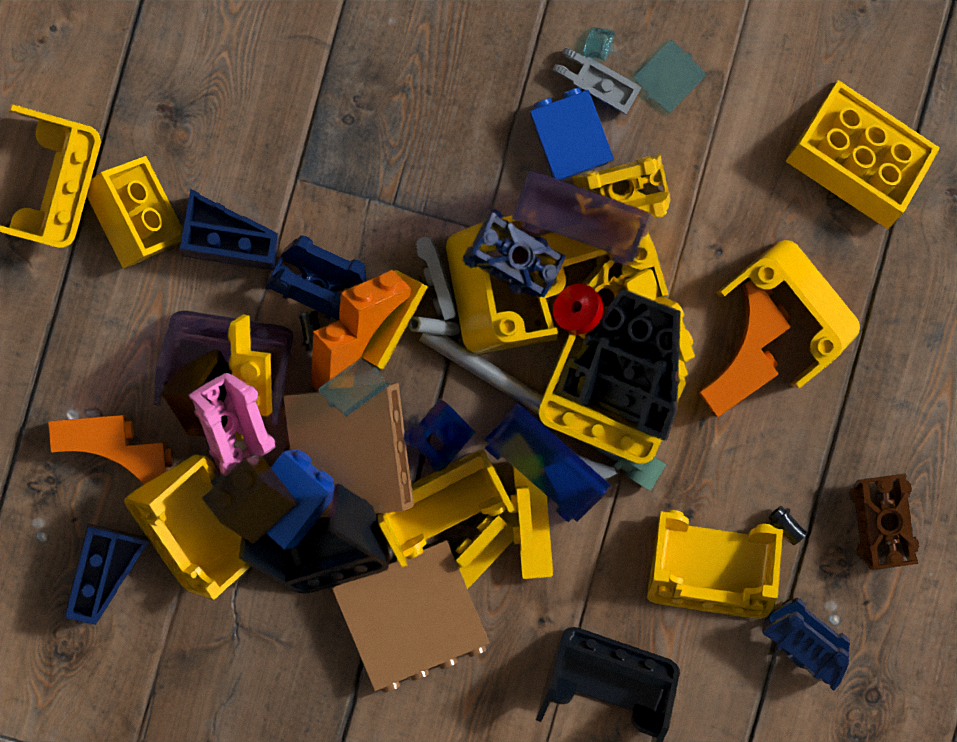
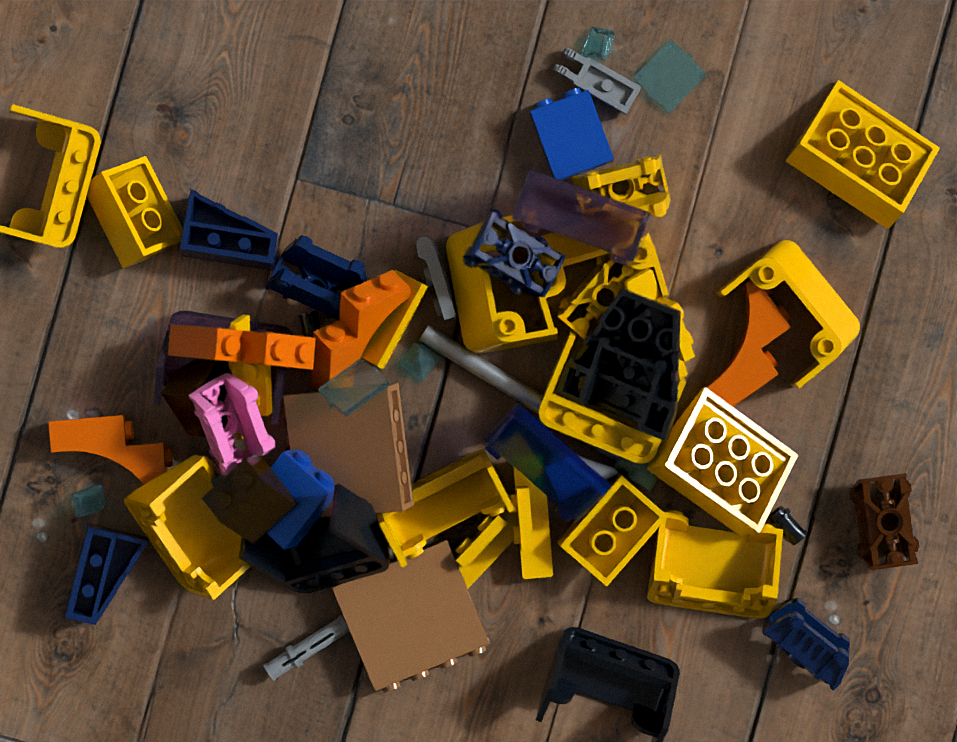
(89, 501): none -> clear light blue slope
(241, 346): none -> orange arch
(306, 648): none -> light grey pin
(419, 360): none -> clear light blue slope
(434, 326): light grey piece -> none
(447, 428): clear blue plate -> none
(589, 314): red piece -> none
(612, 530): none -> yellow slope
(724, 463): none -> yellow slope

